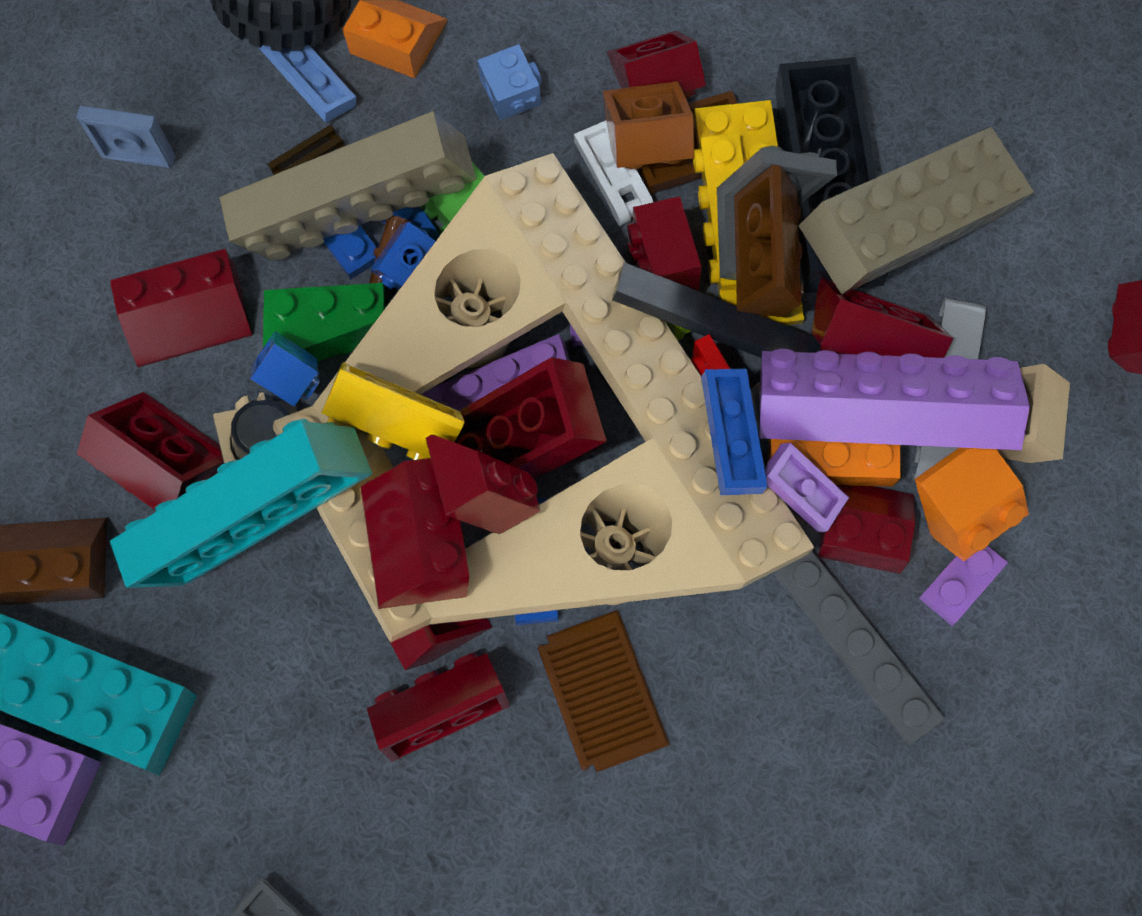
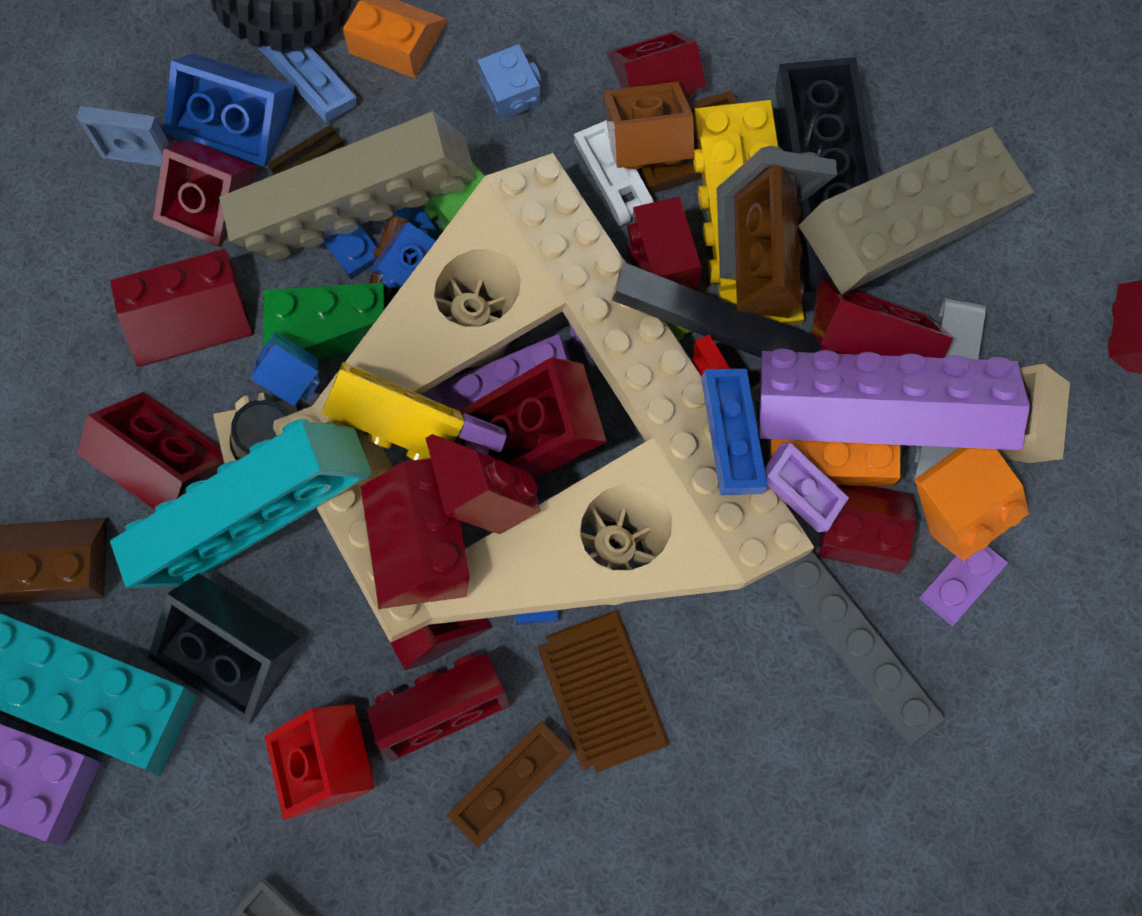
(191, 186): none -> dark red slope
(222, 646): none -> black slope
(226, 107): none -> blue slope
(319, 760): none -> red slope
(482, 435): none -> medium lavender plate
(509, 784): none -> reddish brown plate

